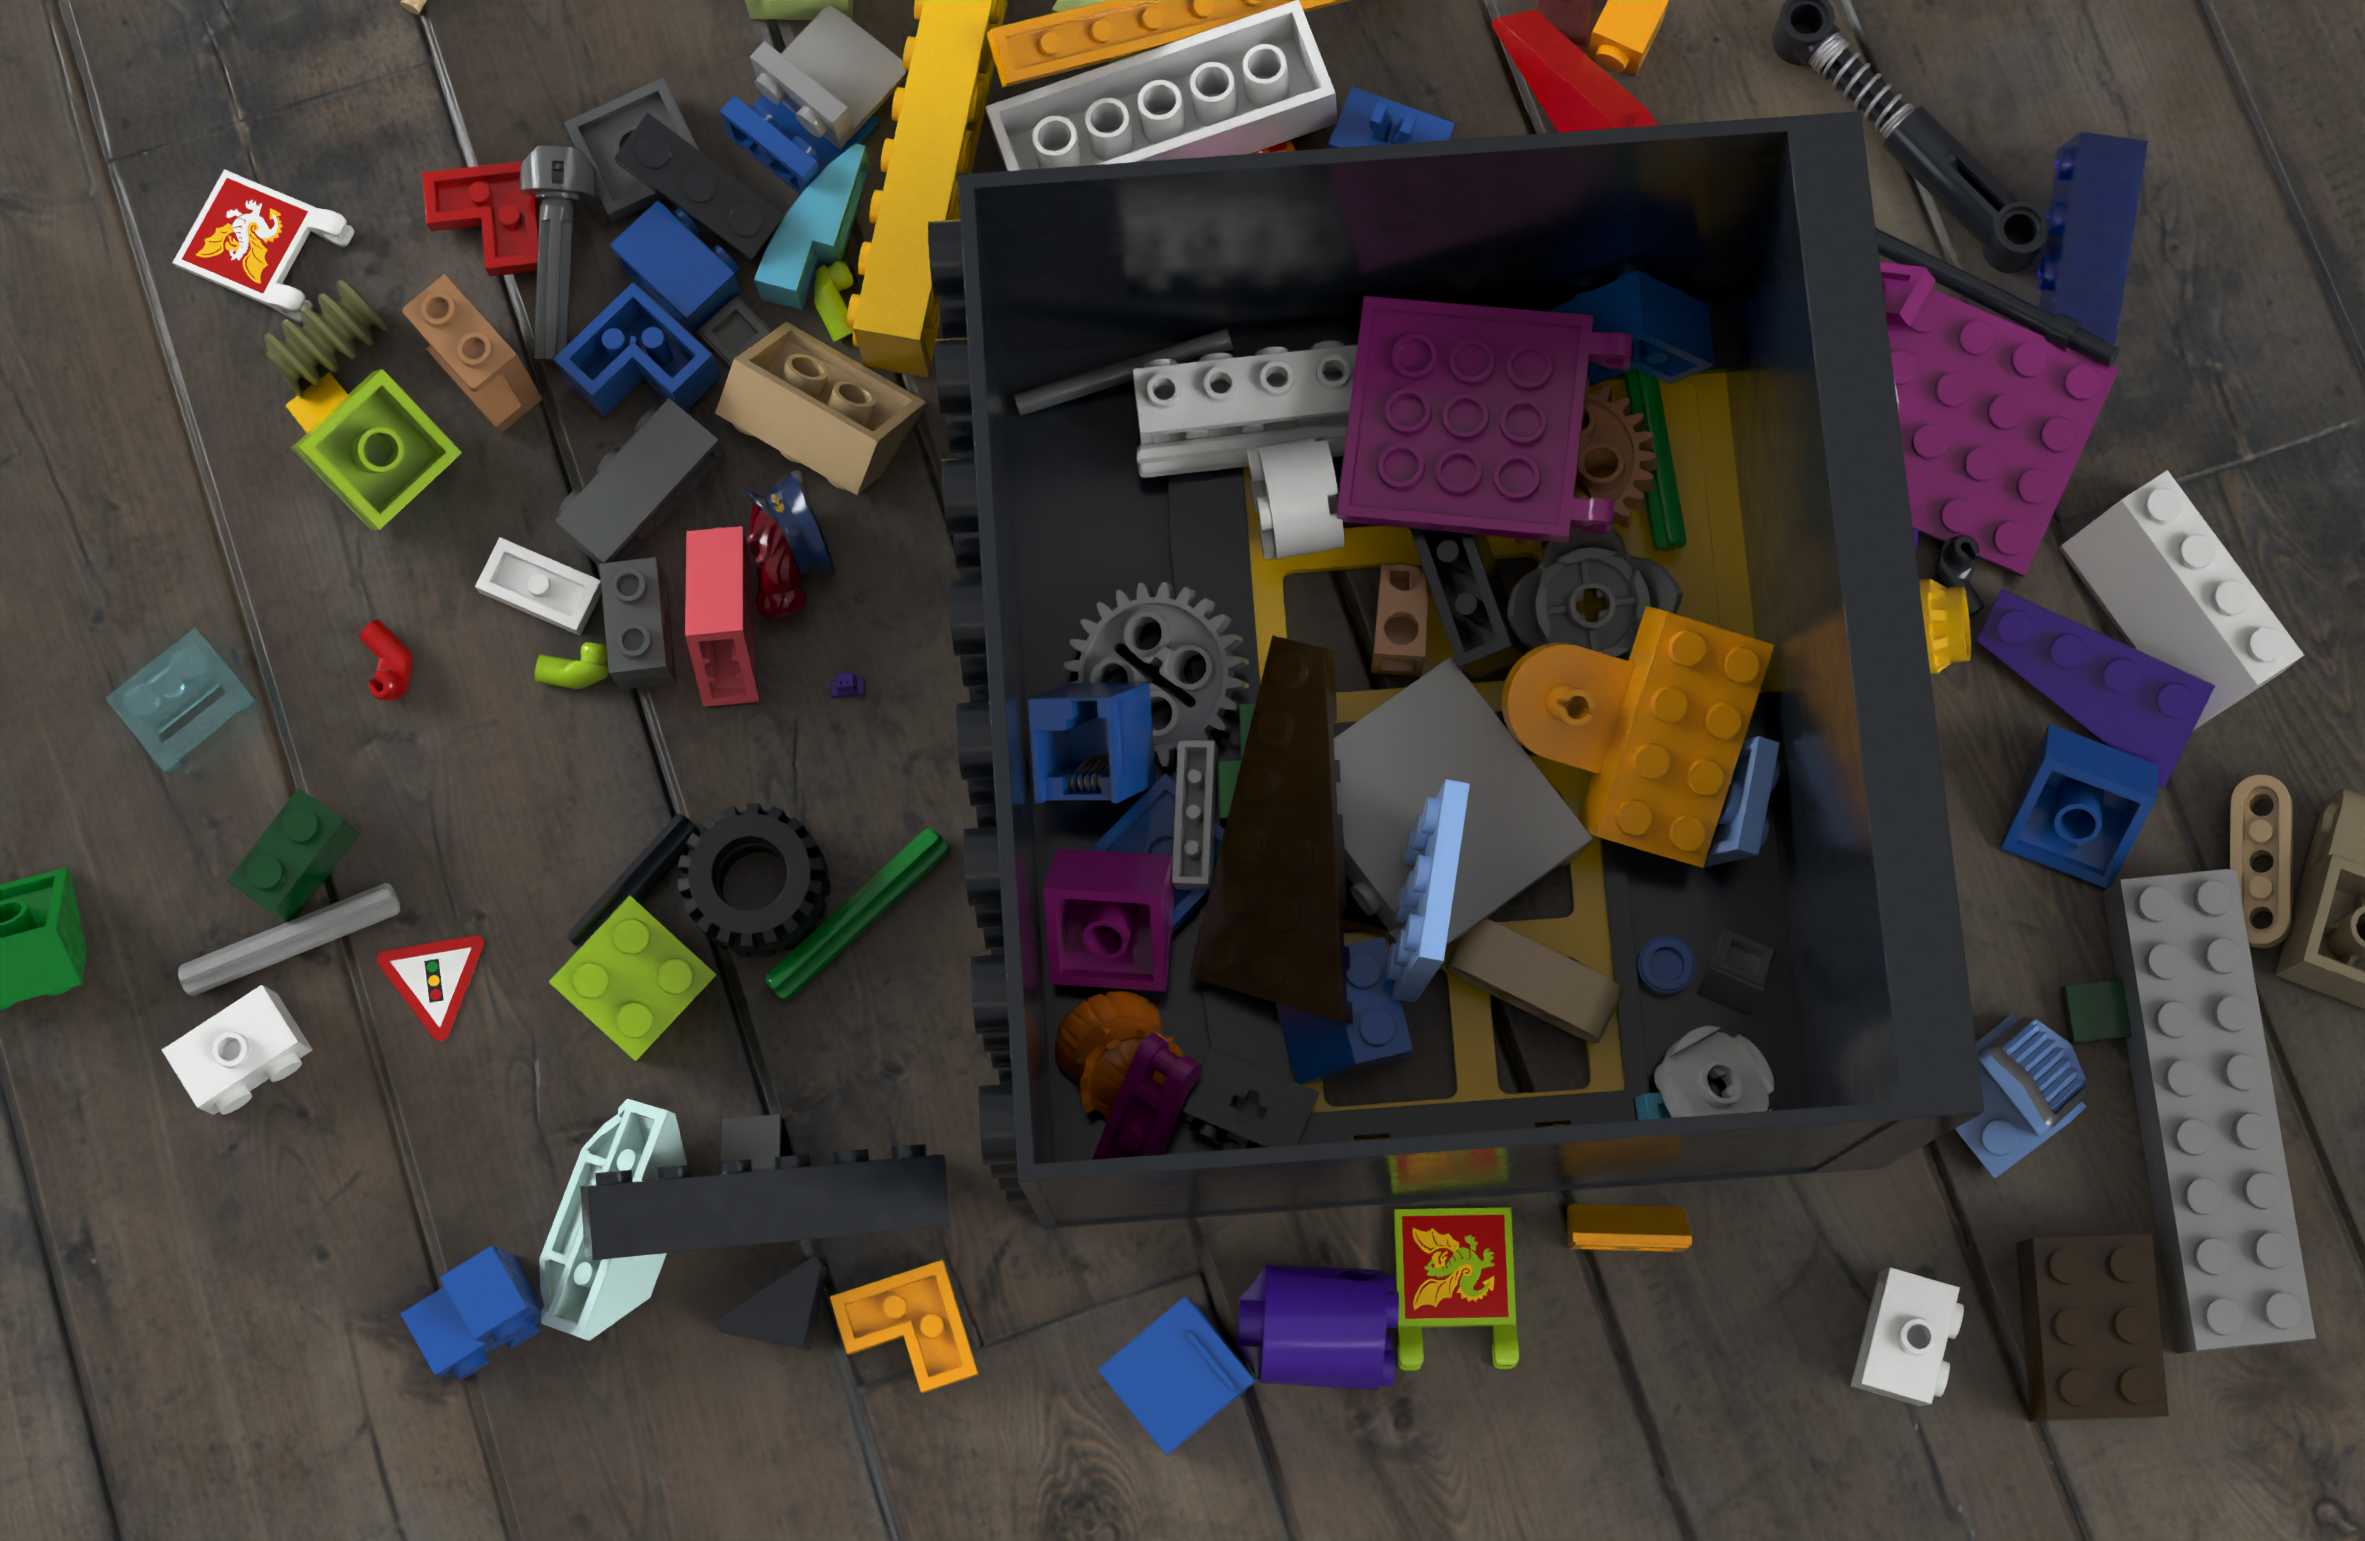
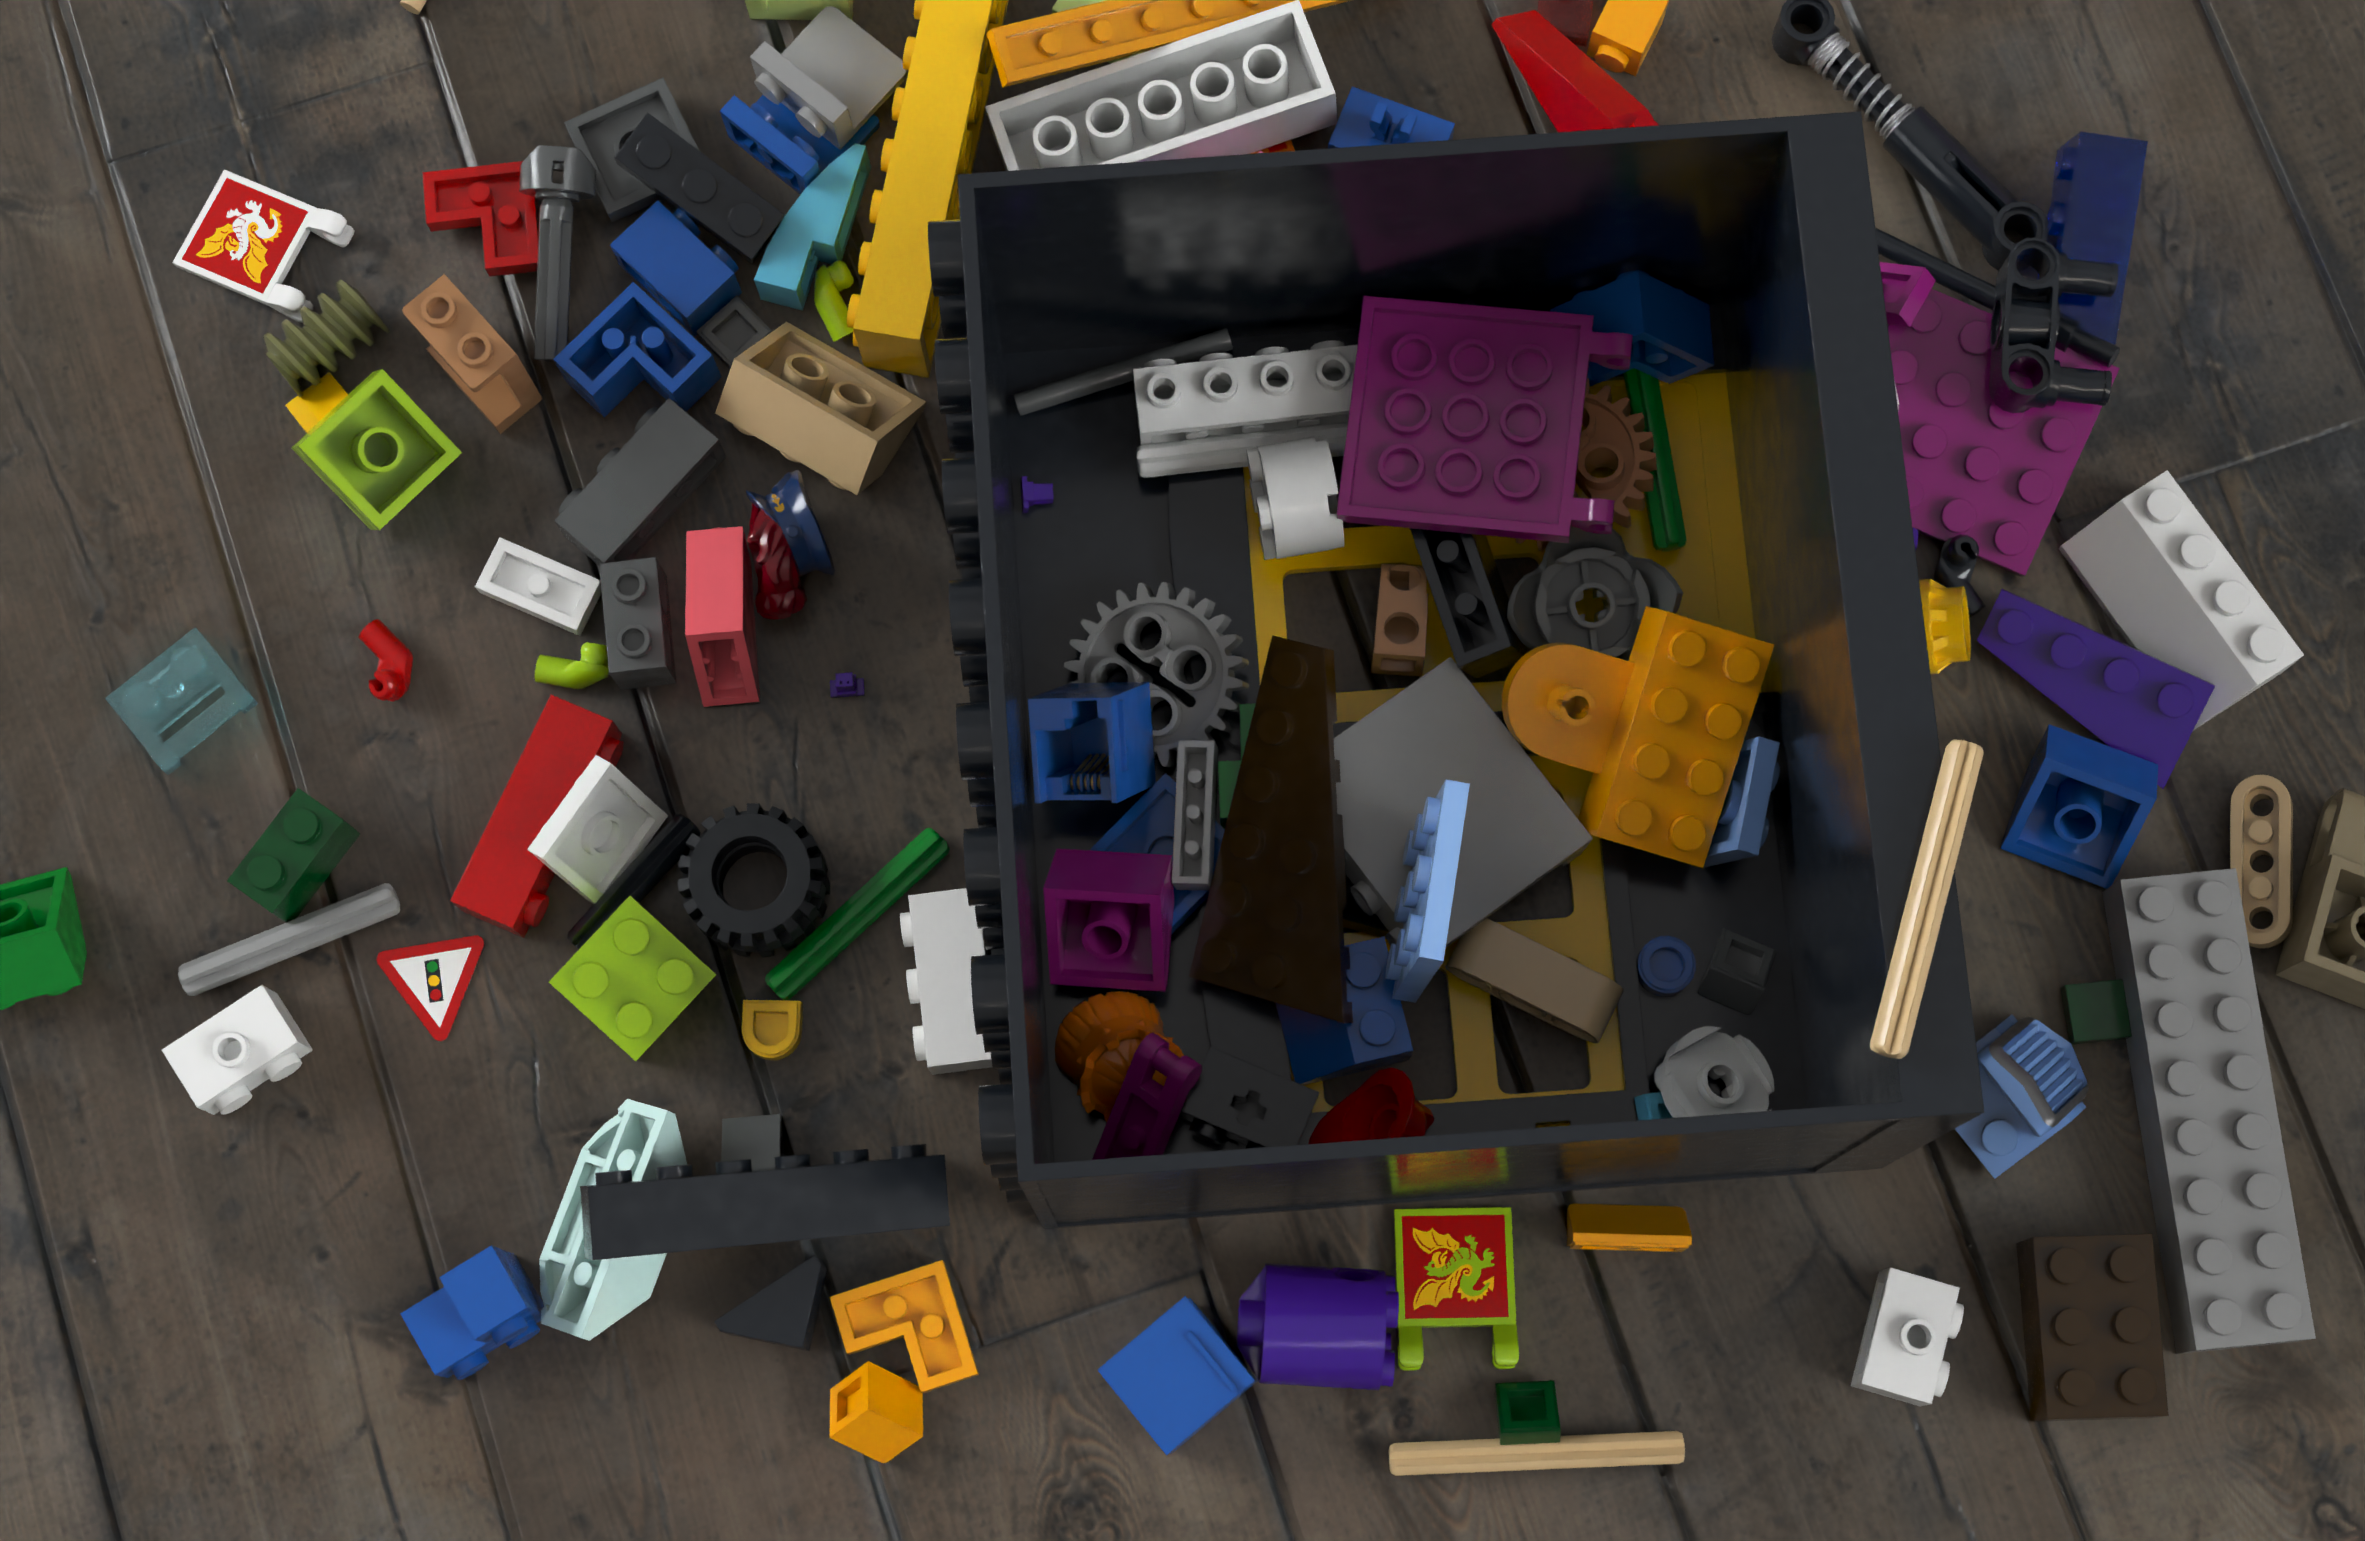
(503, 878): none -> red brick
(597, 830): none -> white plate
(772, 1027): none -> yellow tile
(876, 1412): none -> light orange panel
(944, 940): none -> white brick
(1035, 493): none -> dark purple piece
(1376, 1110): none -> red piece
(1527, 1412): none -> dark green tile
(1570, 1452): none -> tan axle
(1926, 899): none -> tan axle
(2027, 328): none -> black piece

